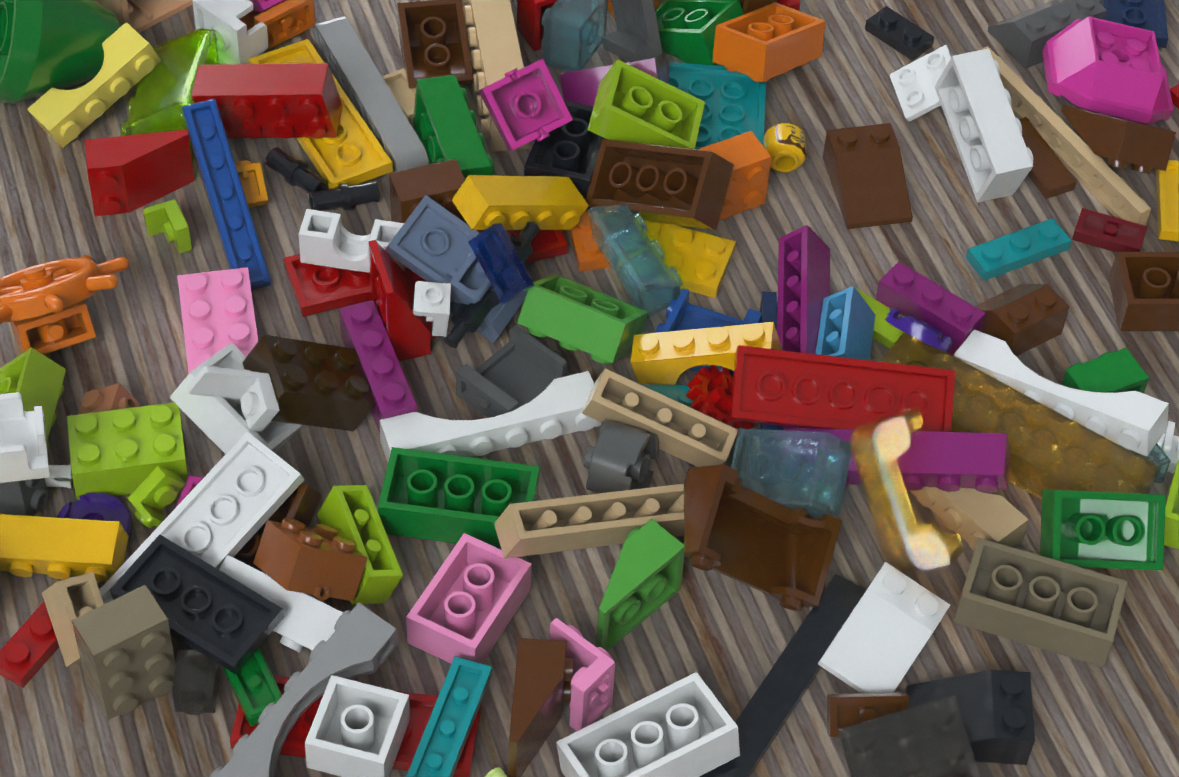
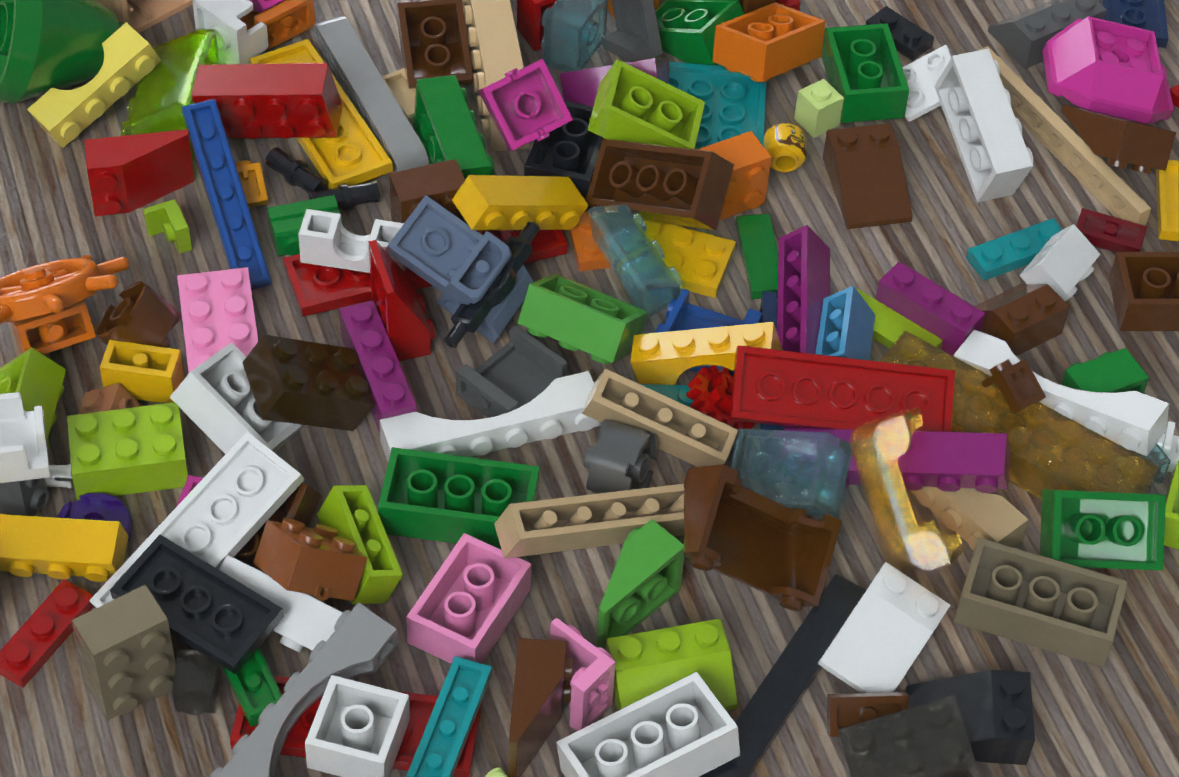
(67, 601): tan brick -> none
(139, 318): none -> reddish brown brick
(143, 370): none -> yellow brick
(154, 495): lime bracket -> none
(252, 389): white bracket -> none
(286, 221): none -> green brick
(433, 301): white bracket -> none
(501, 263): clear blue plate -> none
(666, 655): none -> lime slope
(758, 253): none -> green tile
(818, 108): none -> yellowish green brick
(866, 72): none -> green brick
(919, 330): dark purple tile -> none
(1016, 384): none -> reddish brown bracket
(1047, 170): reddish brown tile -> none
(1062, 262): none -> white brick

